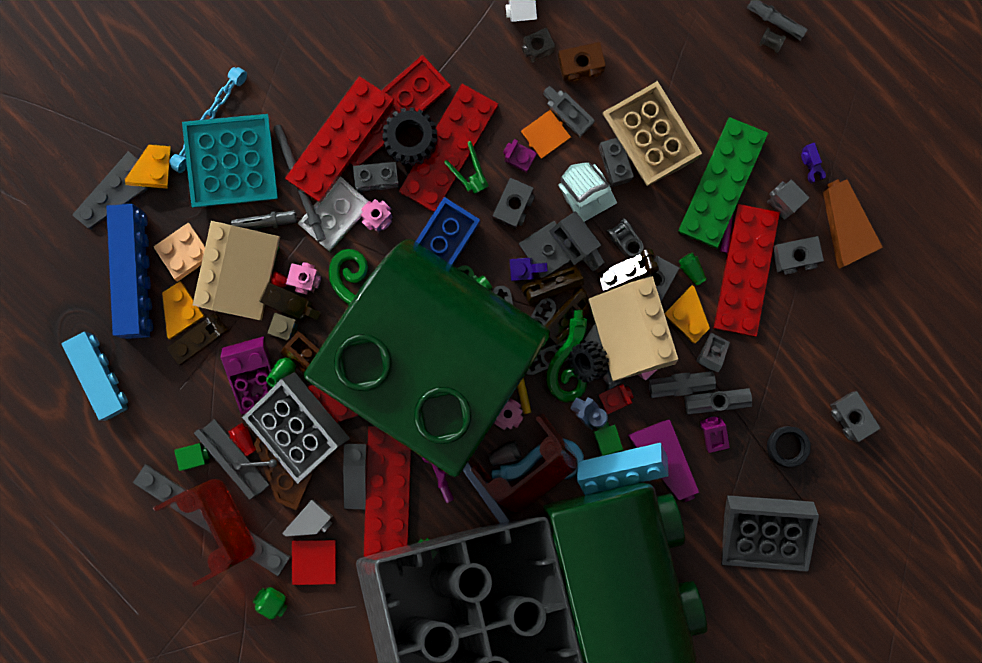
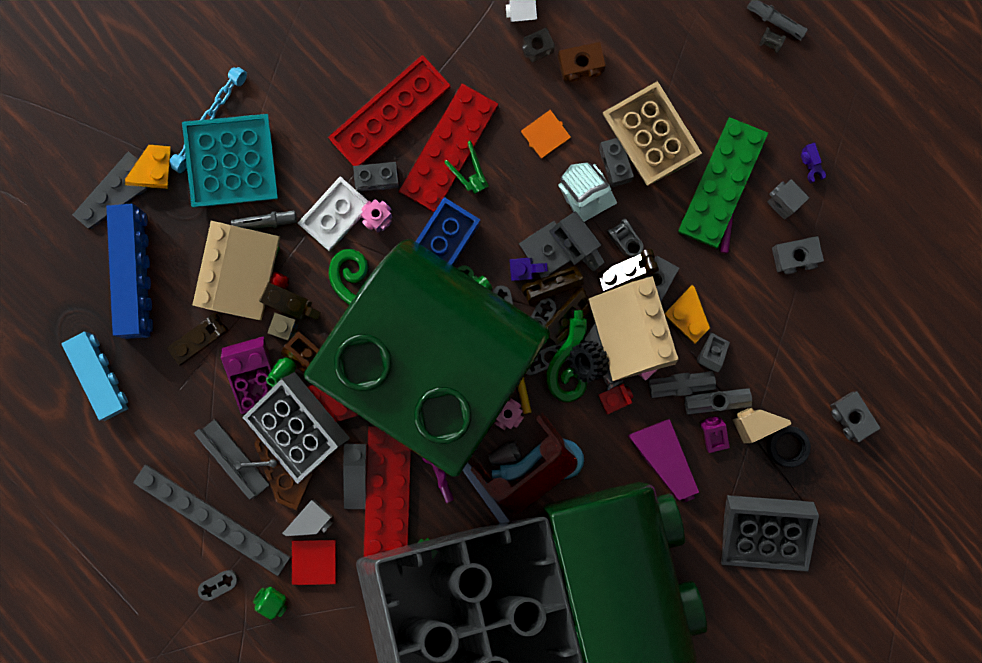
(179, 310): light orange wing -> none
(181, 251): light nougat plate -> none
(192, 456): green brick -> none
(216, 581): none -> dark grey beam
(223, 521): clear red windscreen -> none
(242, 439): red cone -> none
(296, 276): bright pink brick -> none
(313, 219): dark grey bar -> none
(339, 139): red plate -> none
(410, 119): black tyre -> none
(514, 191): dark grey brick -> none
(519, 156): magenta bracket -> none
(568, 111): dark grey hinge -> none
(589, 413): sand blue hips -> none
(607, 439): green brick -> none
(622, 468): medium azure brick -> none
(692, 268): green cone -> none
(746, 270): red plate -> none
(757, 424): none -> tan slope
(848, 224): dark orange slope -> none

